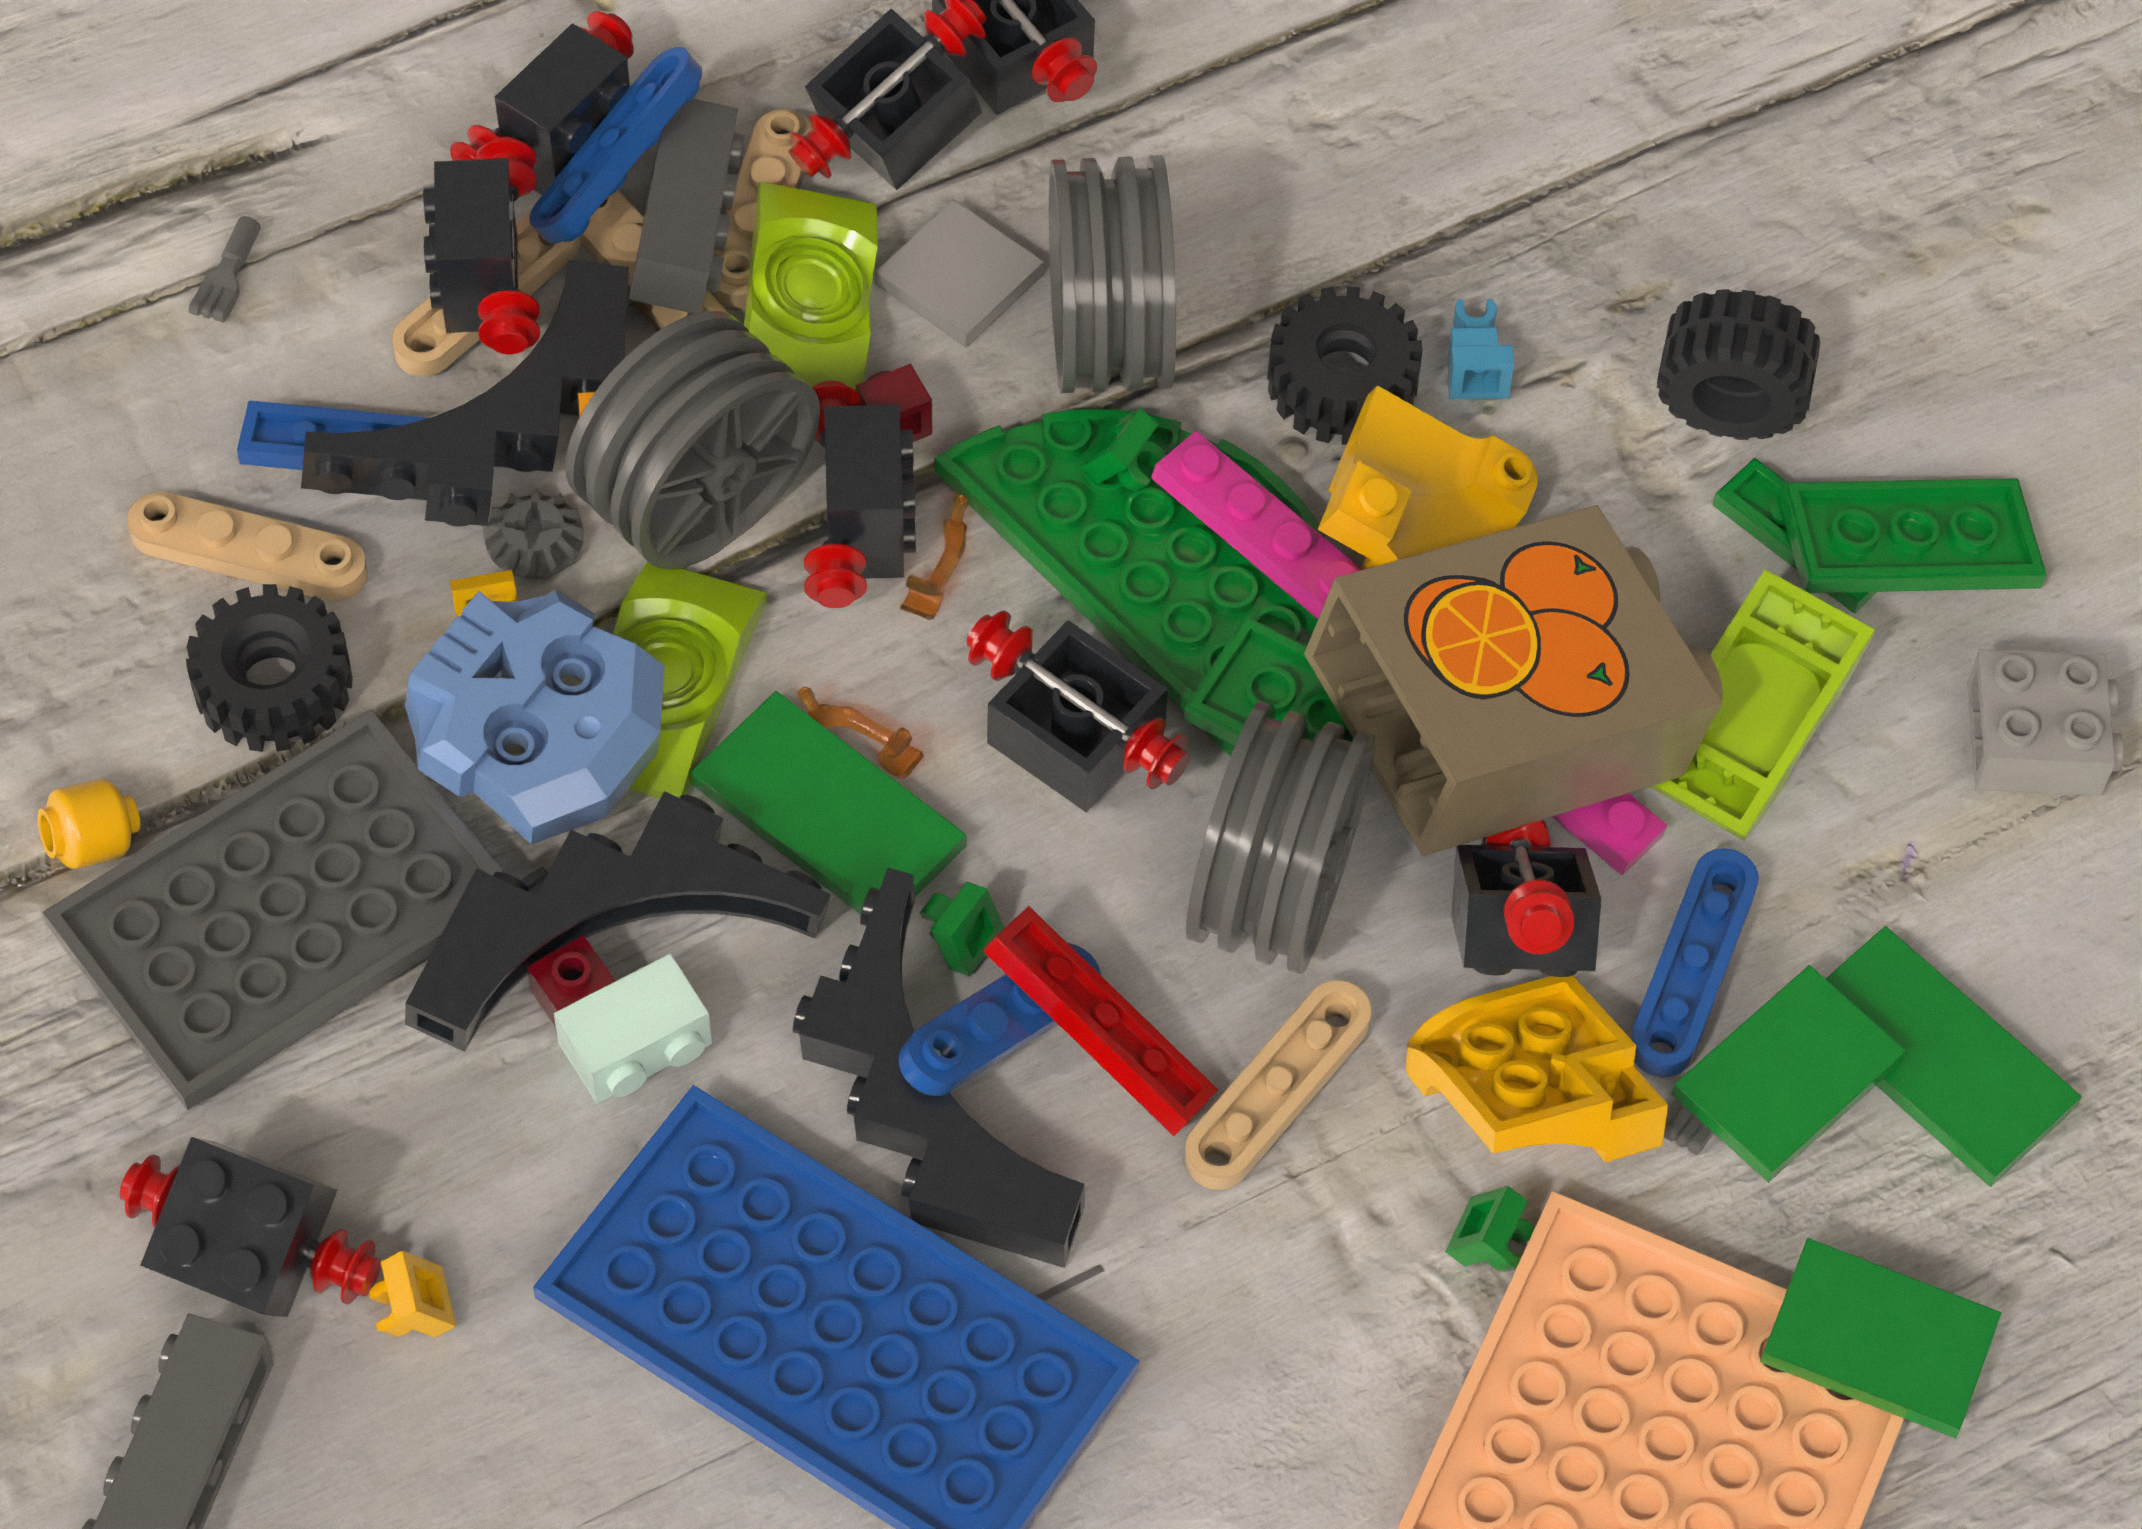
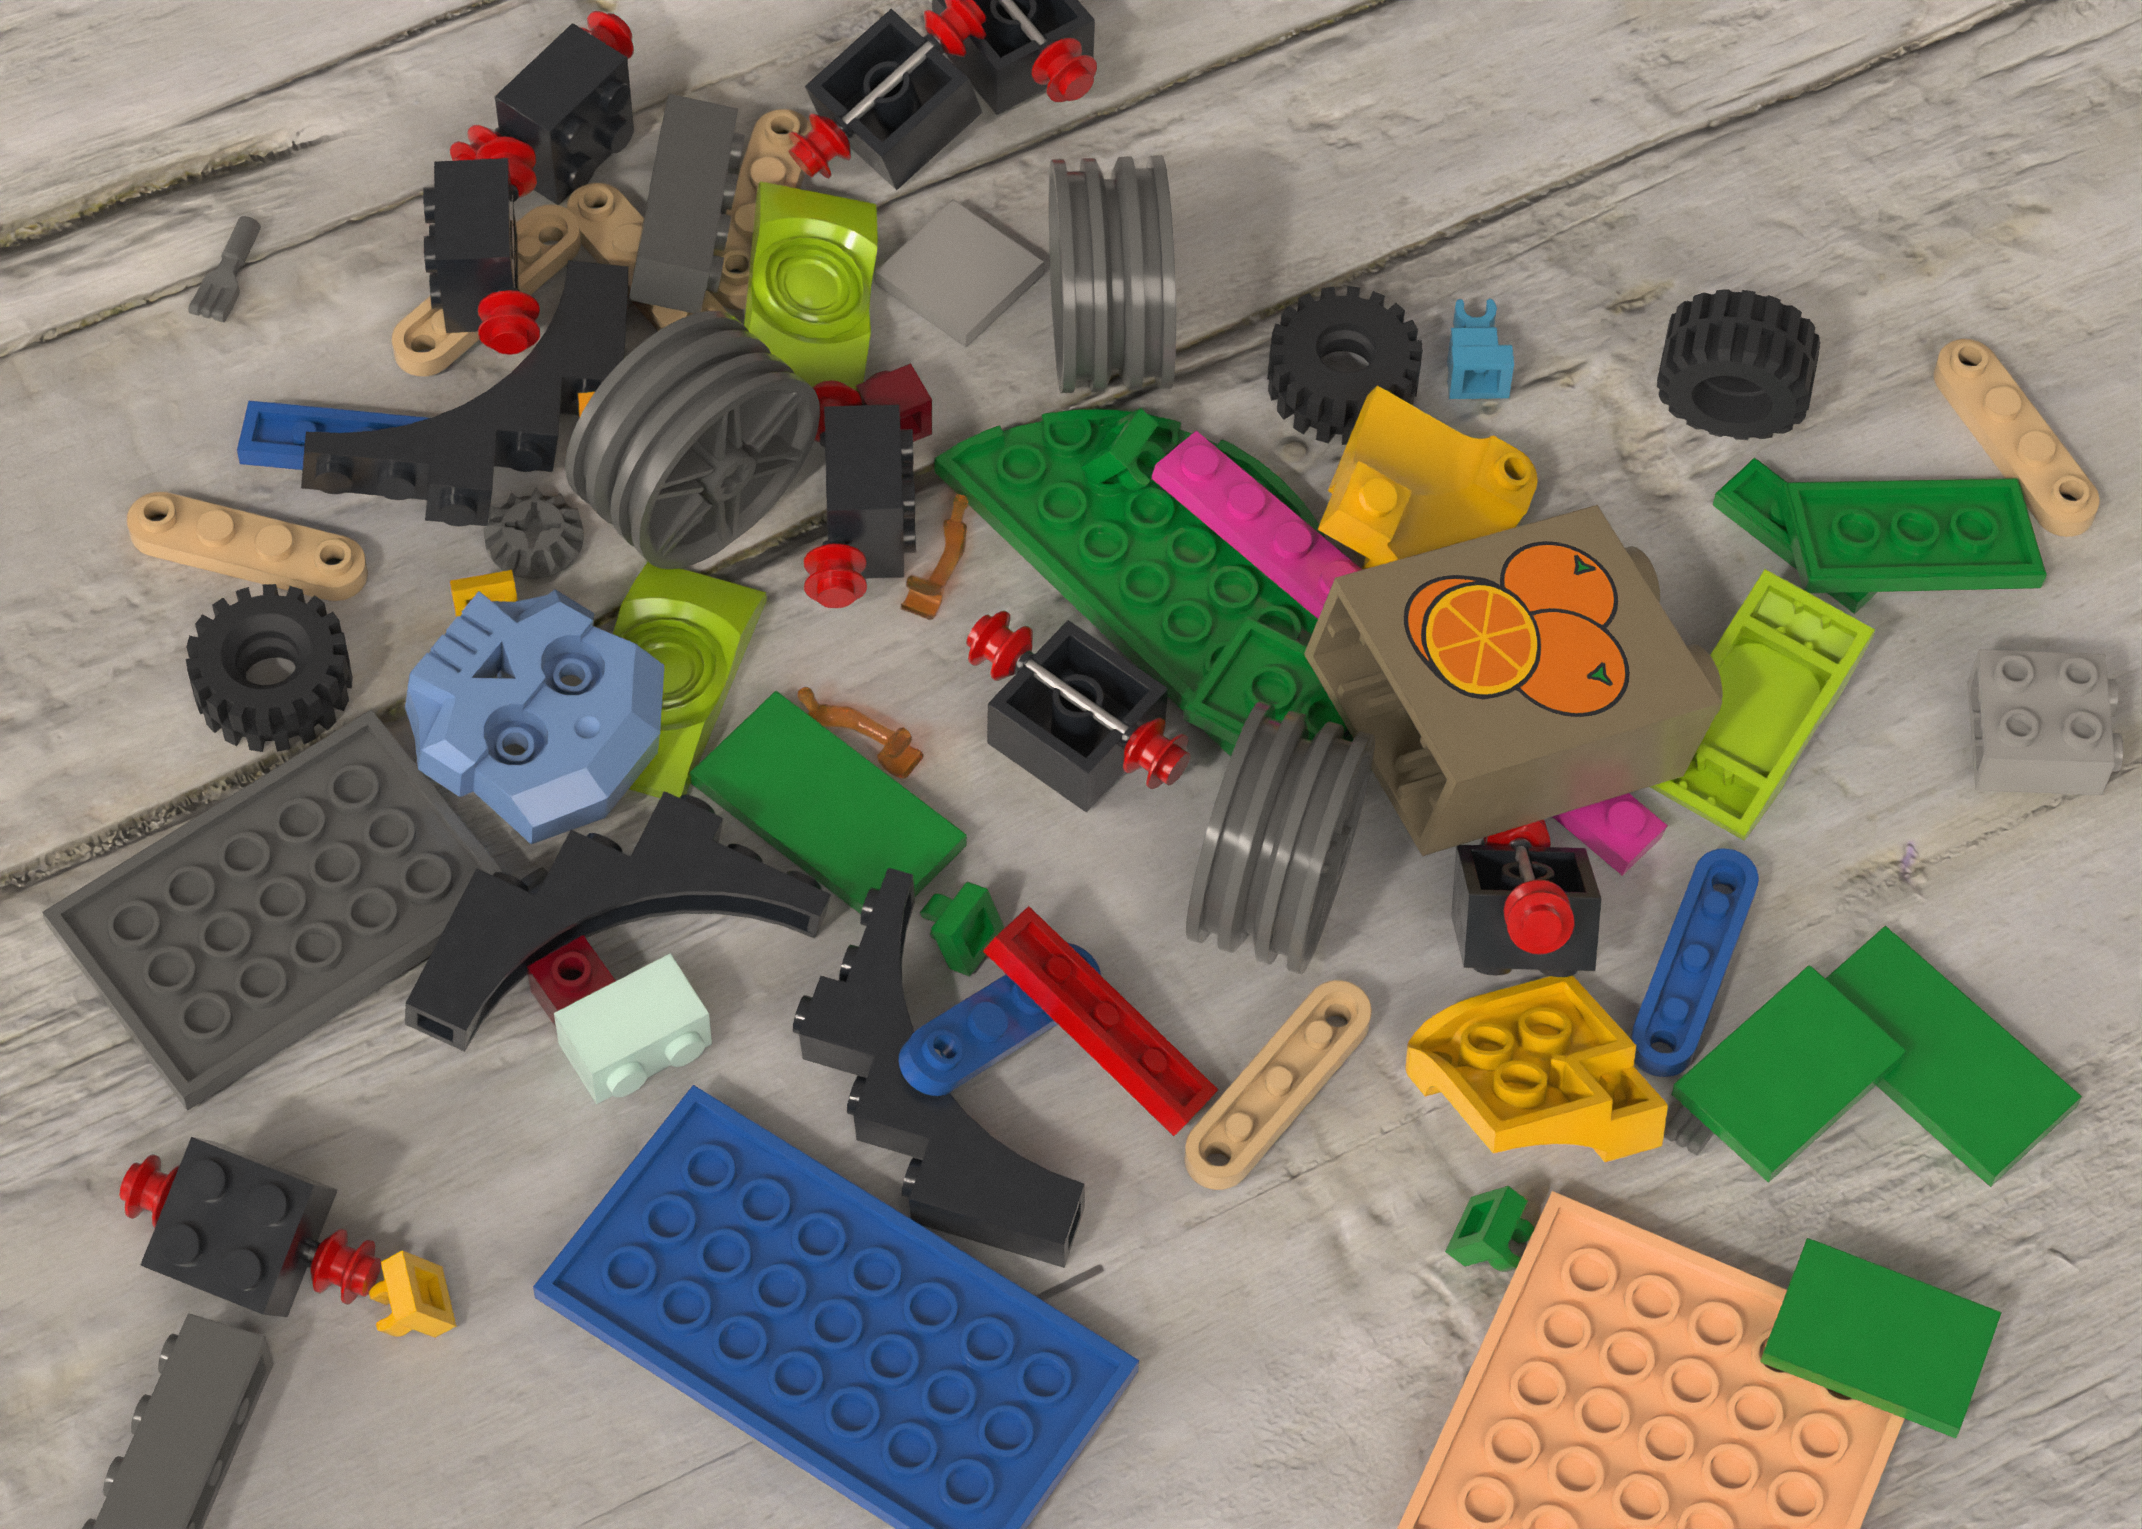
(88, 823): yellow head -> none
(616, 145): blue plate -> none
(2016, 437): none -> tan plate

